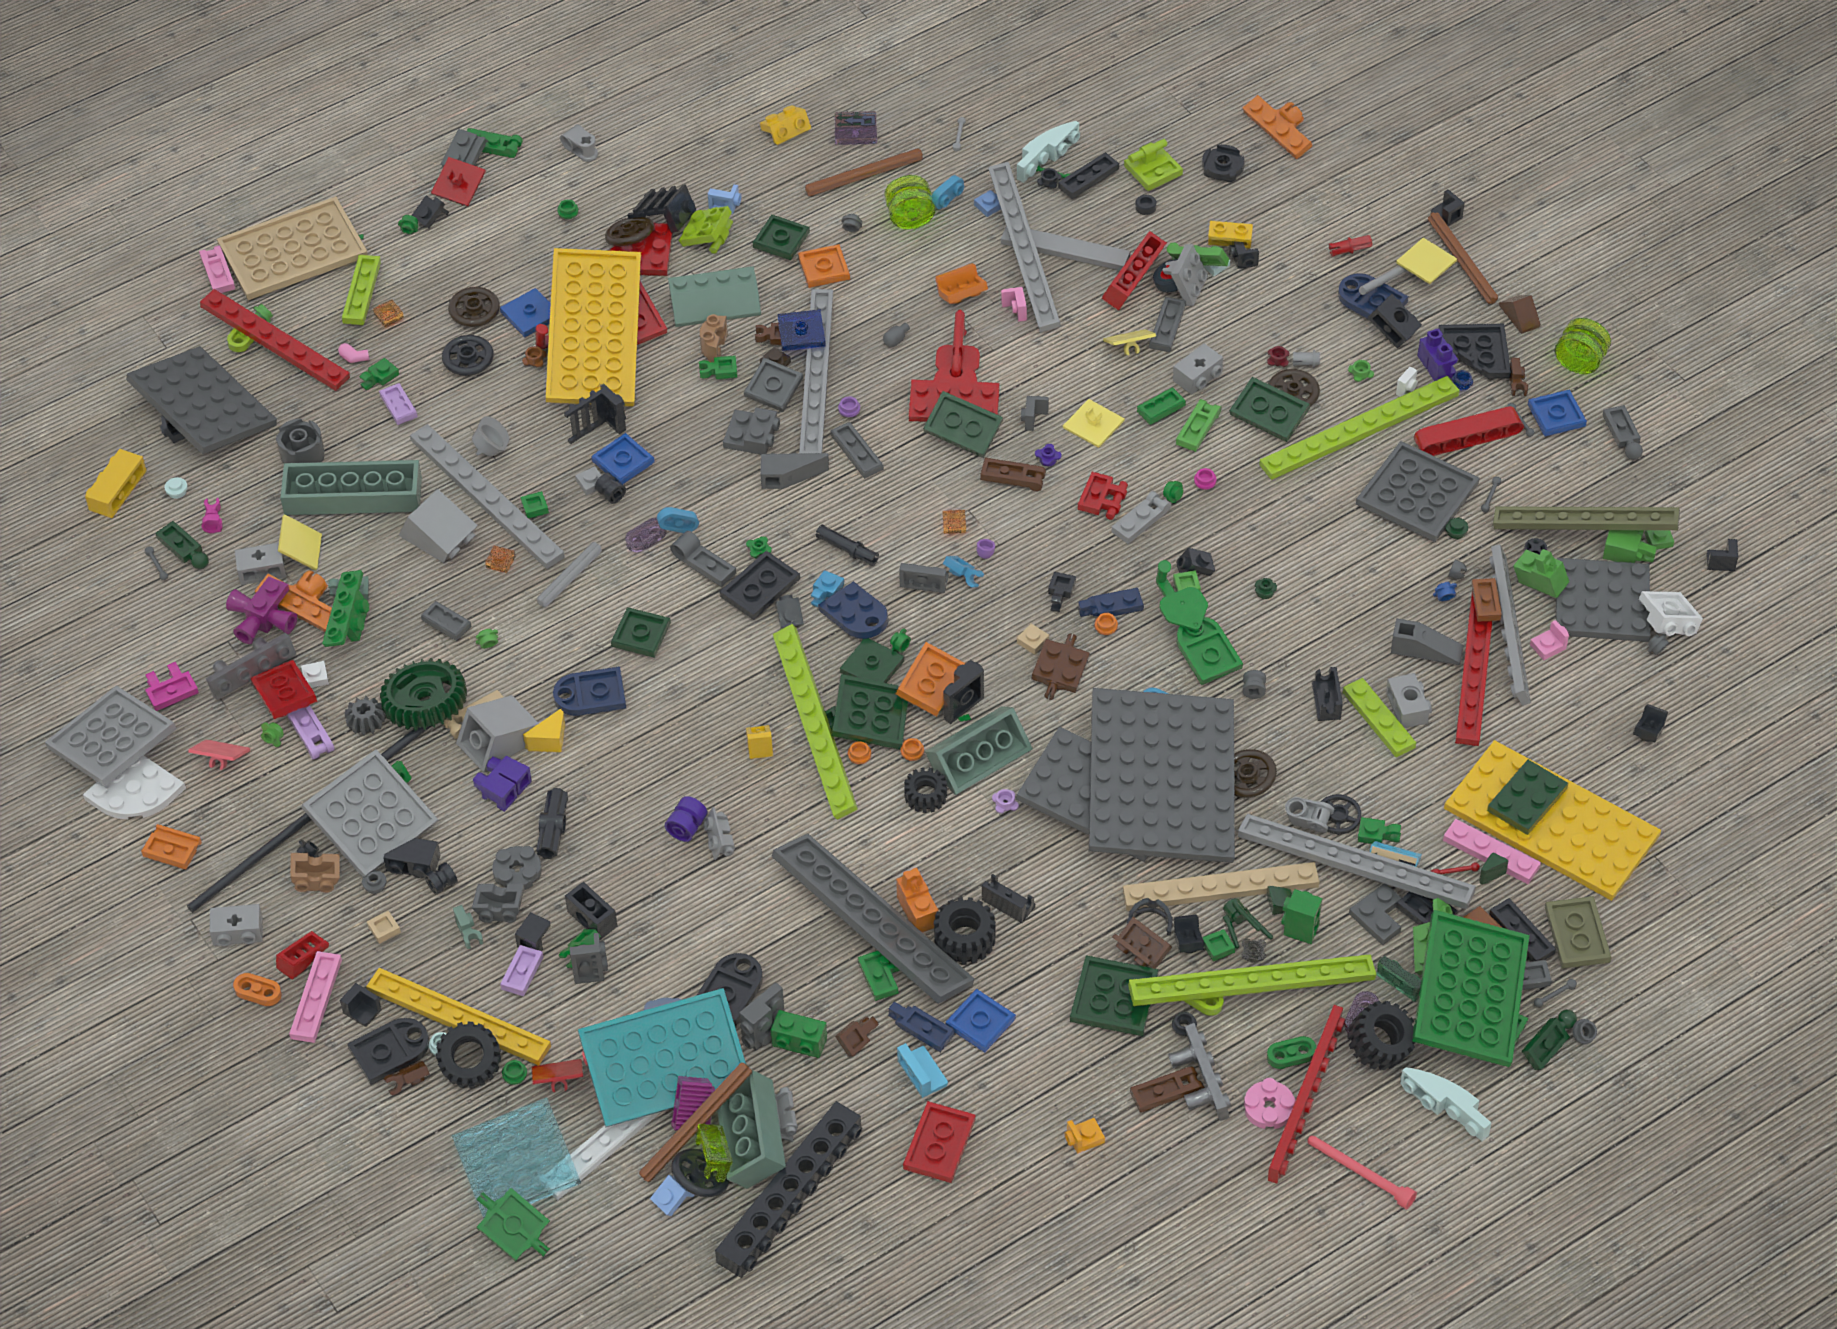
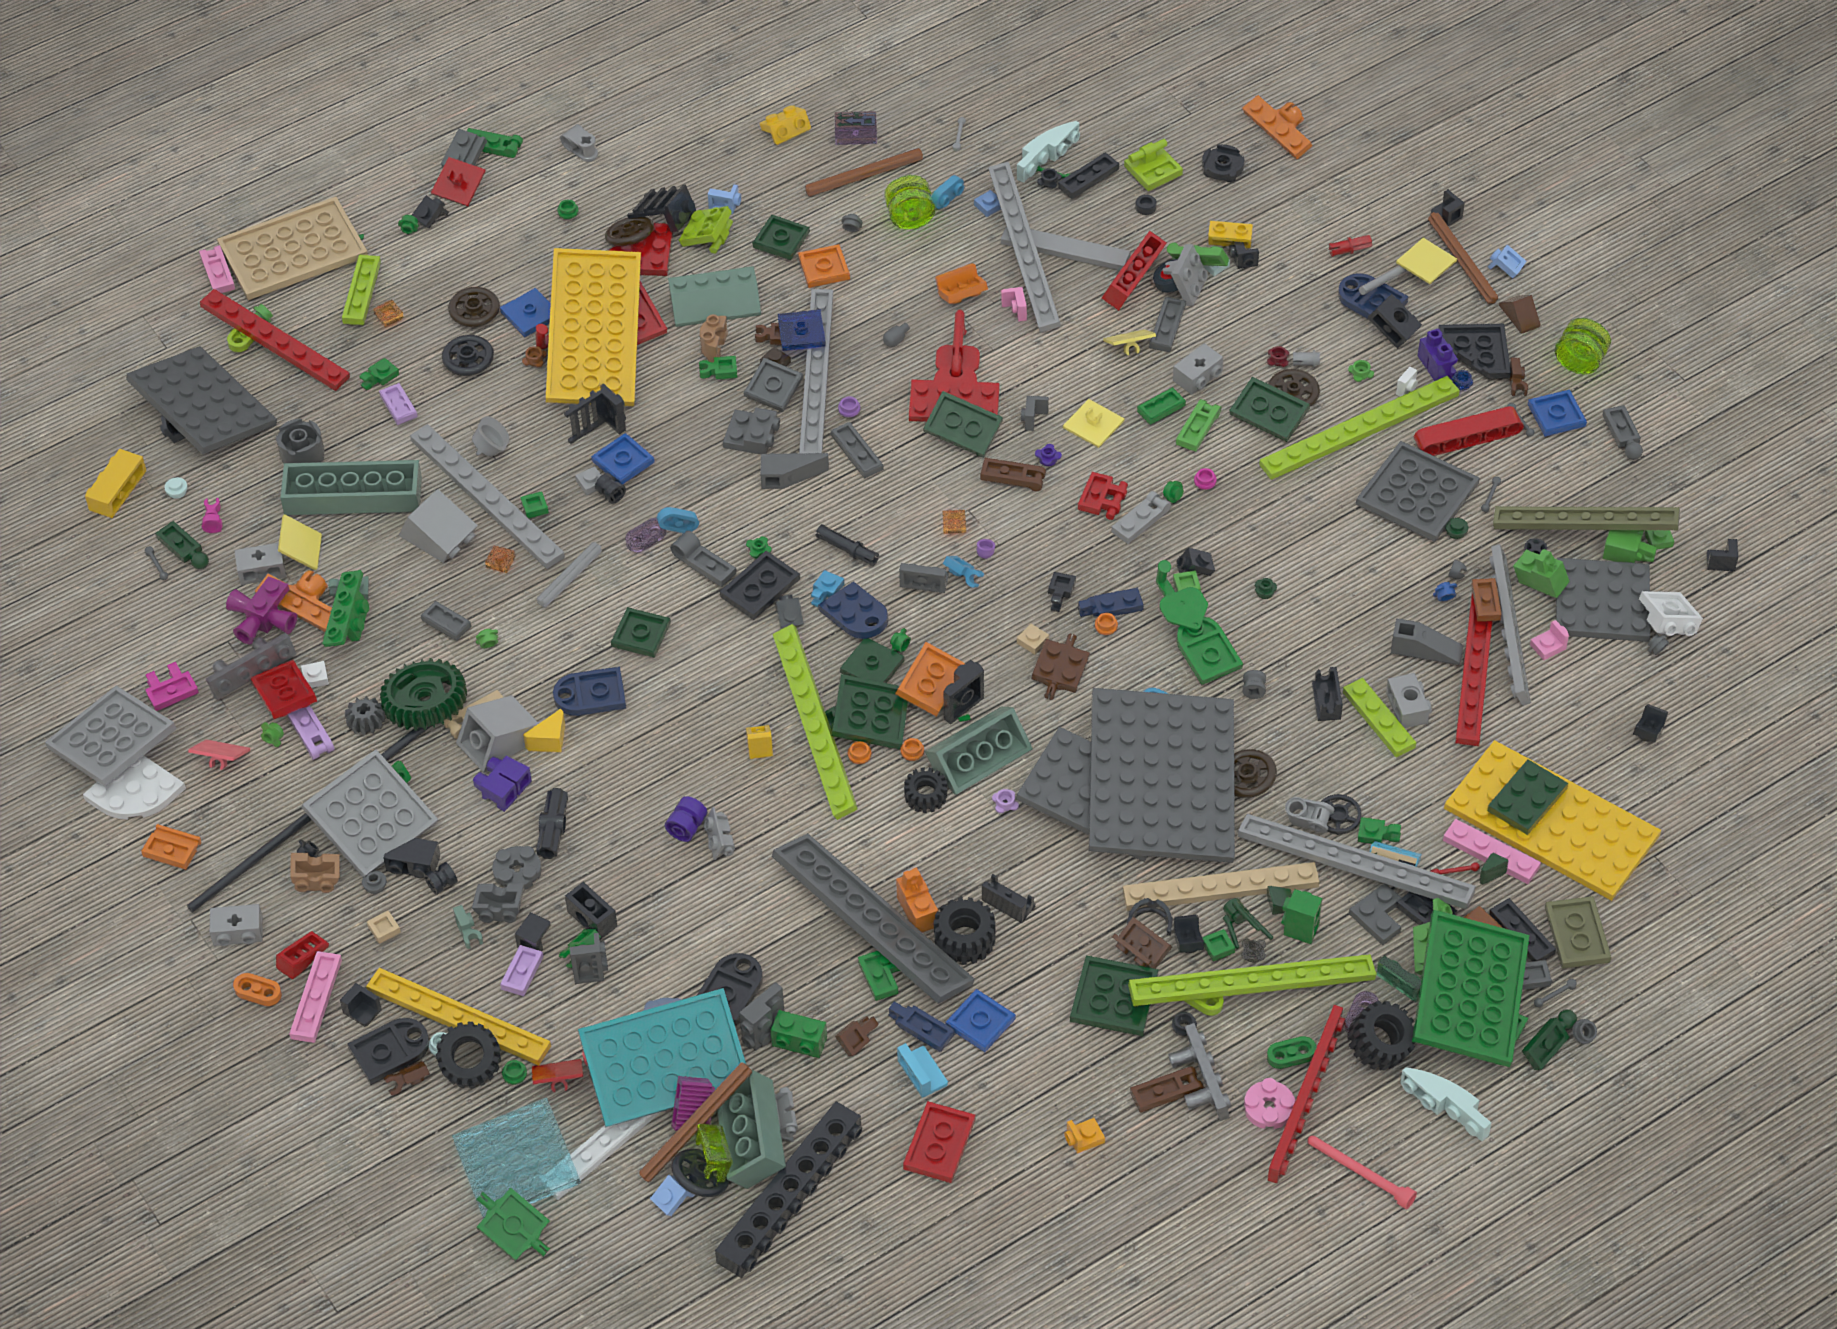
(351, 355): bright pink arm -> none
(1507, 260): none -> light blue bracket

